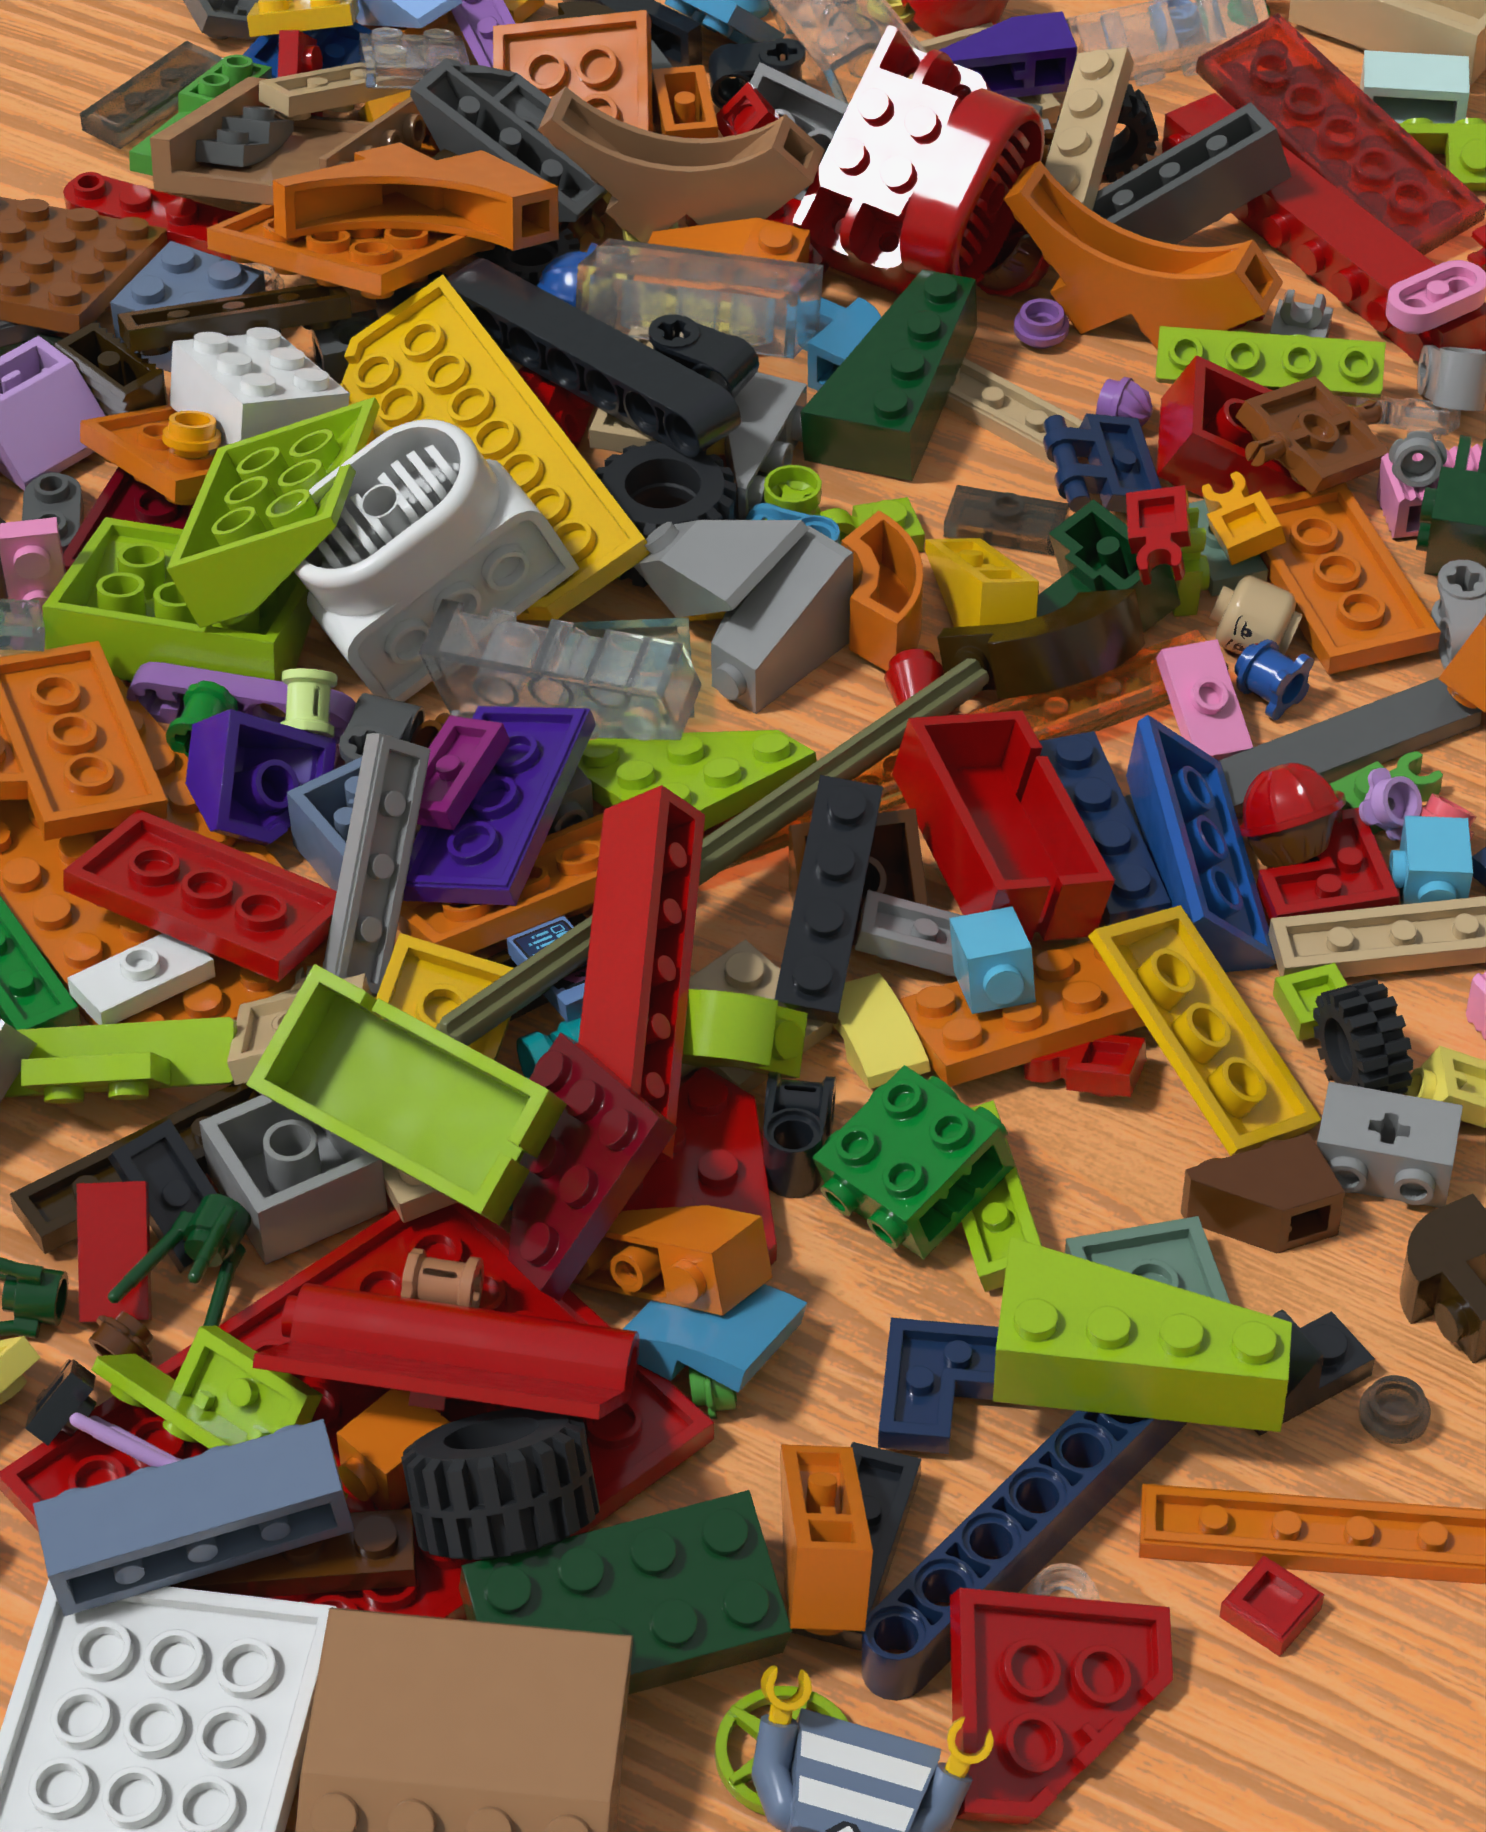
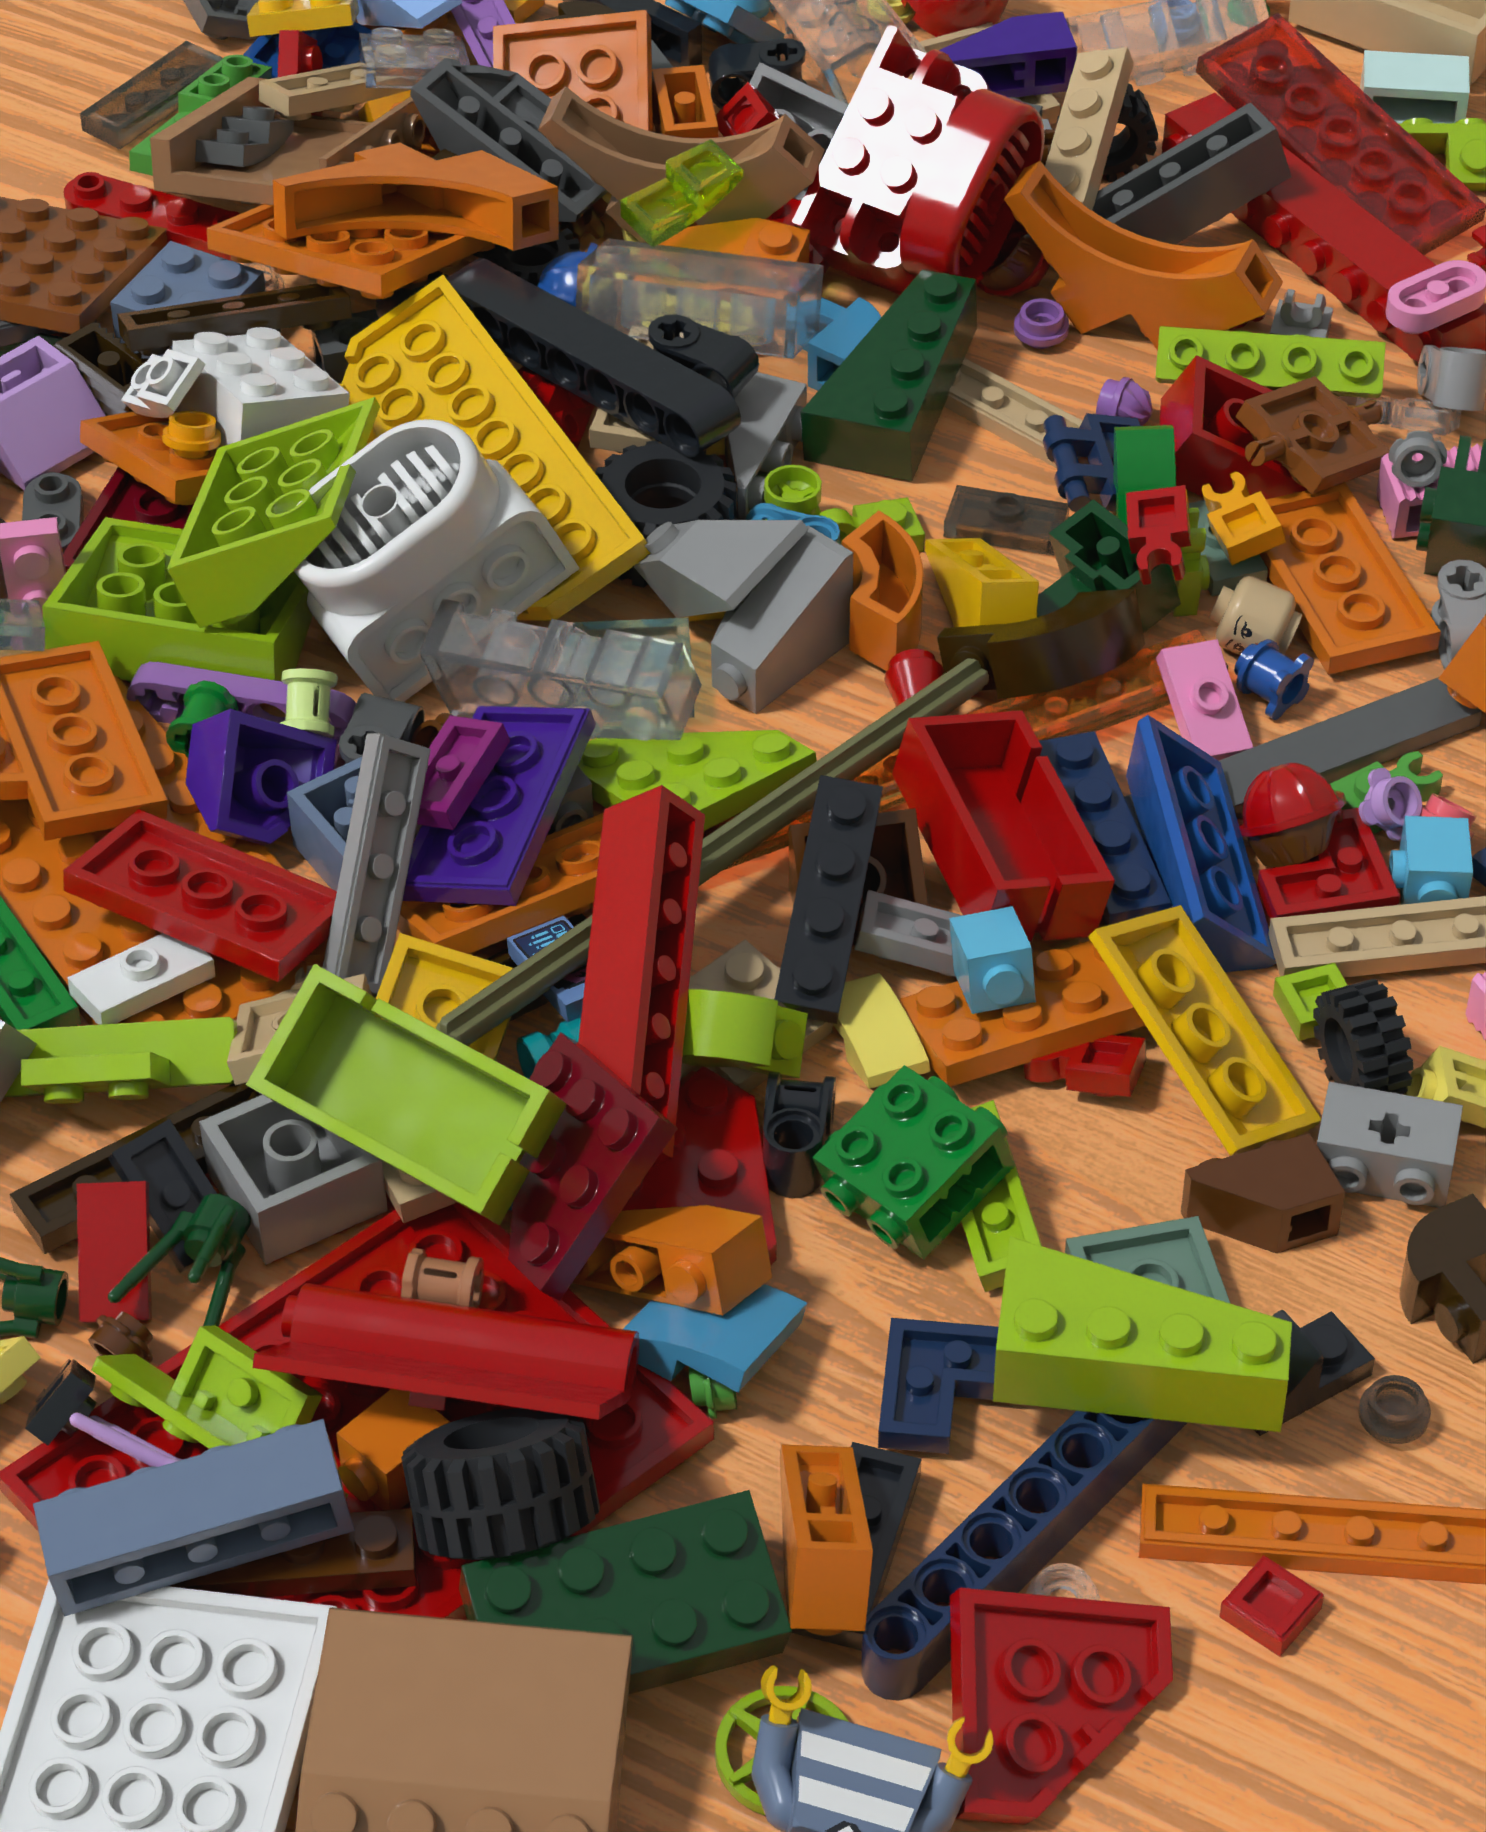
(162, 383): none -> white slope
(691, 189): none -> clear neon green slope
(1142, 461): none -> green slope

